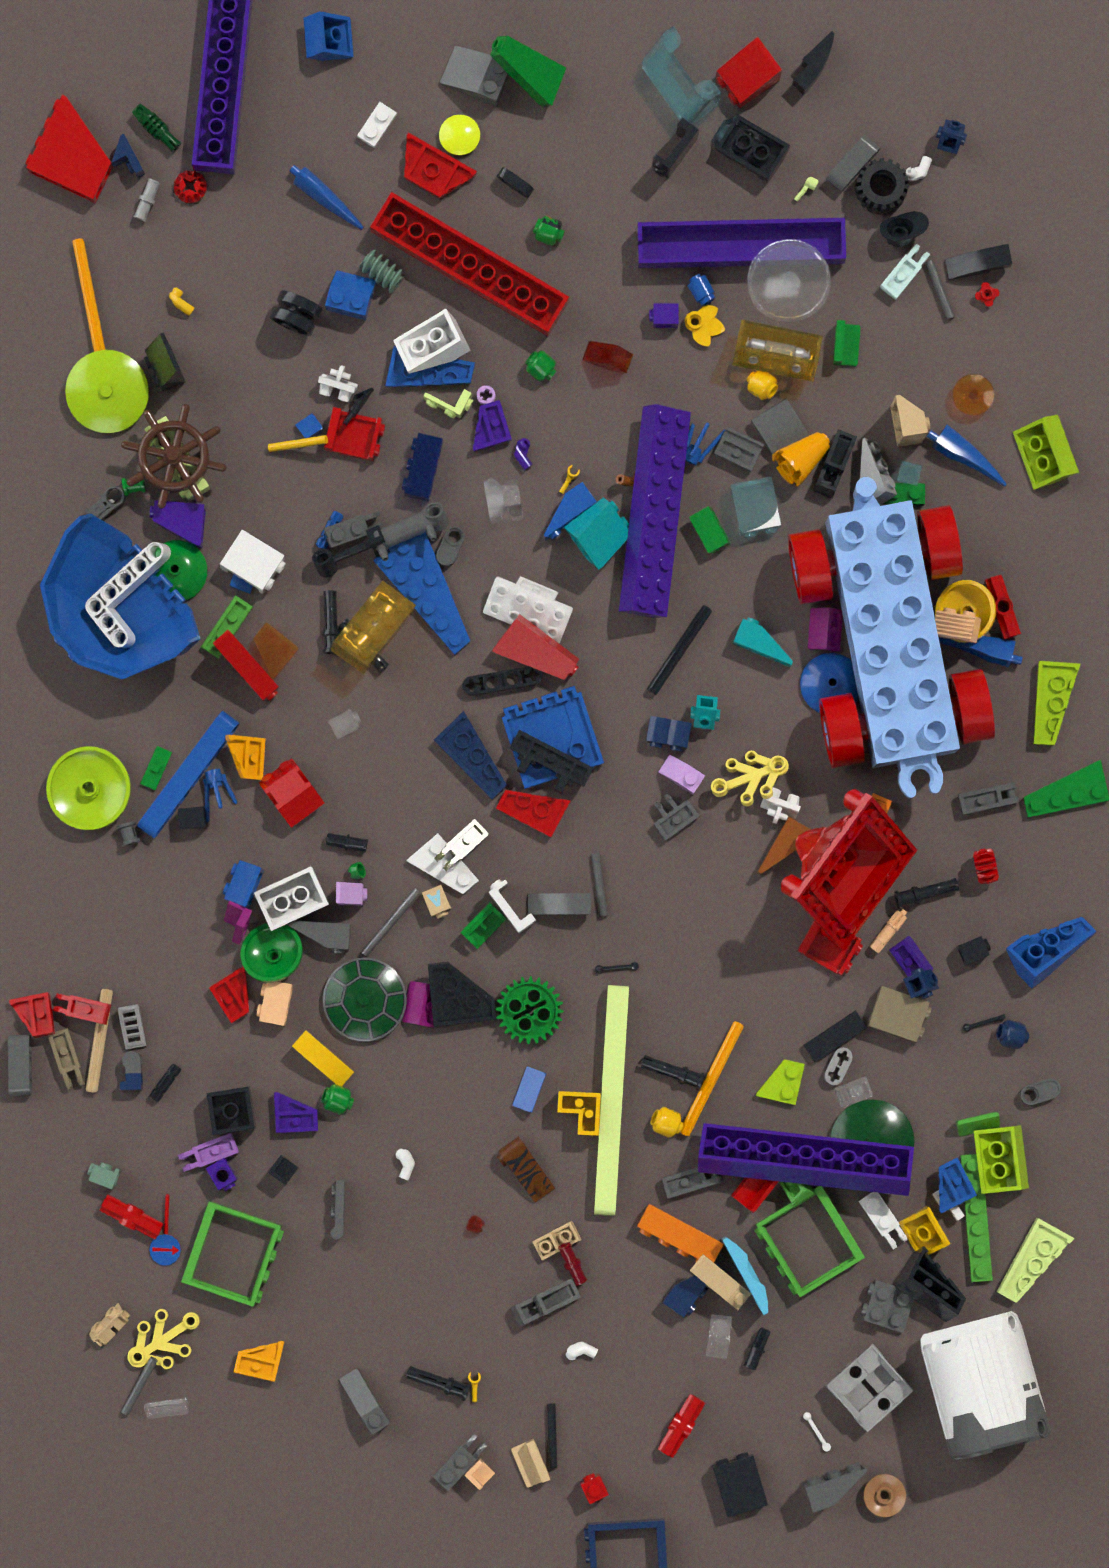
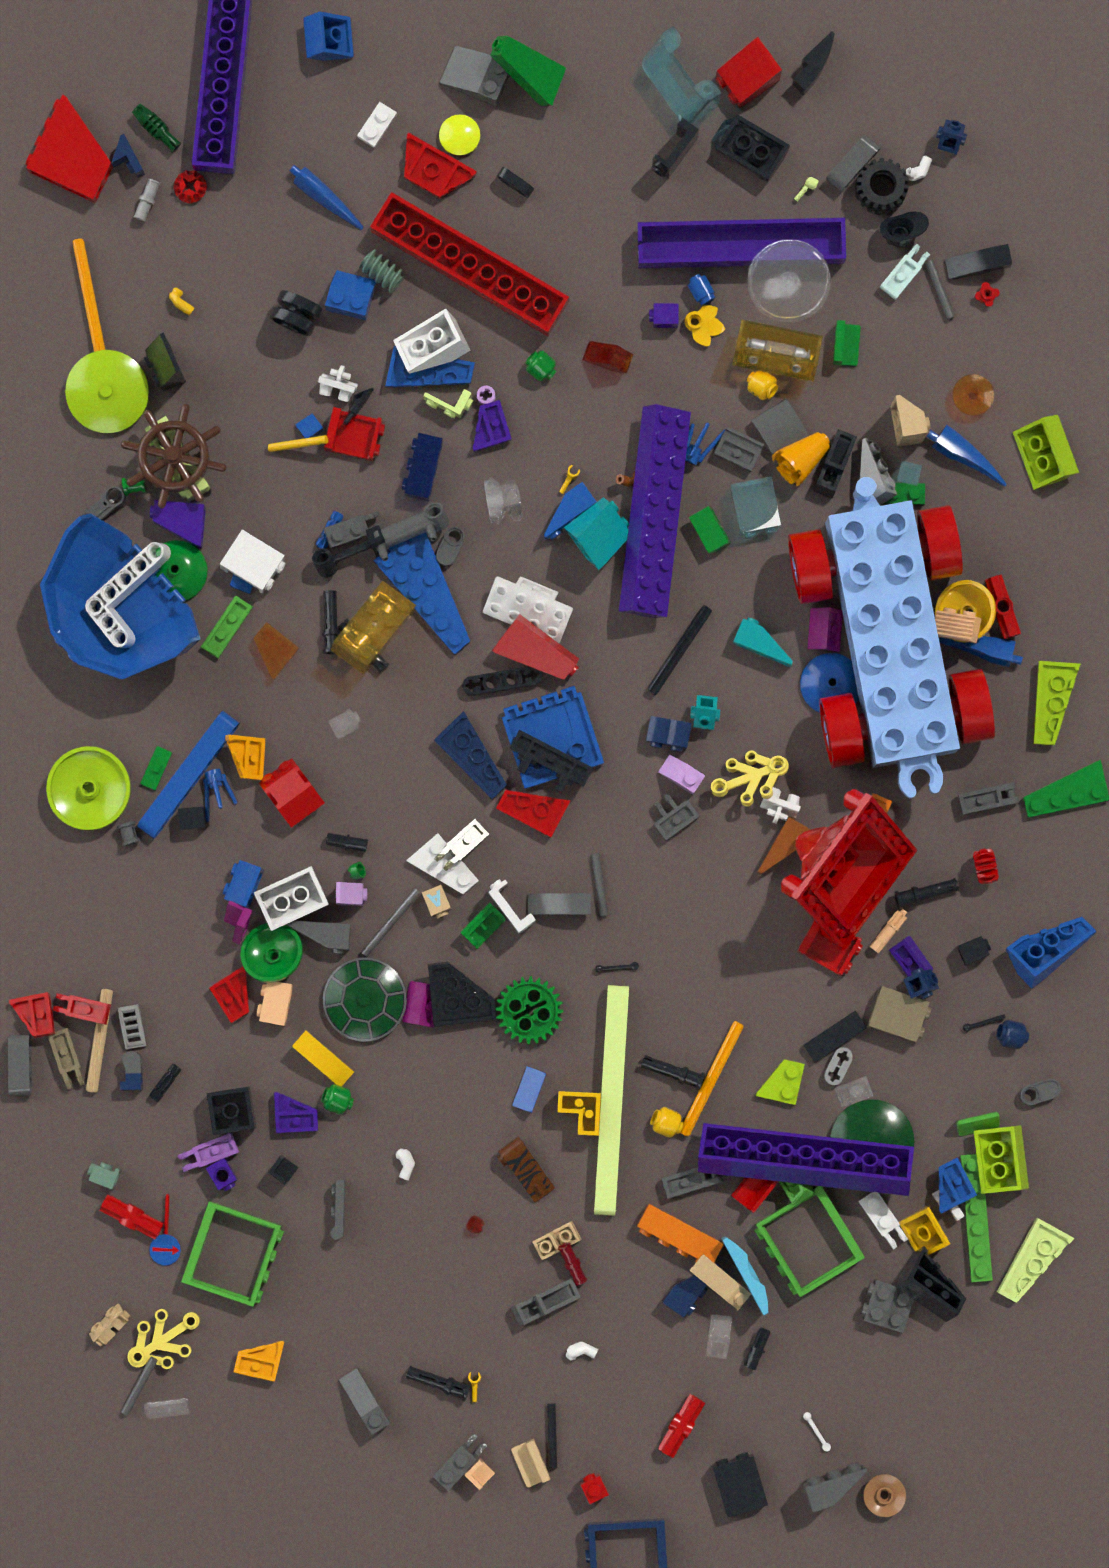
(246, 666): red slope -> none
(521, 453): dark purple arm -> none
(548, 230): green head -> none
(882, 1379): light grey piece -> none
(984, 1386): white piece -> none

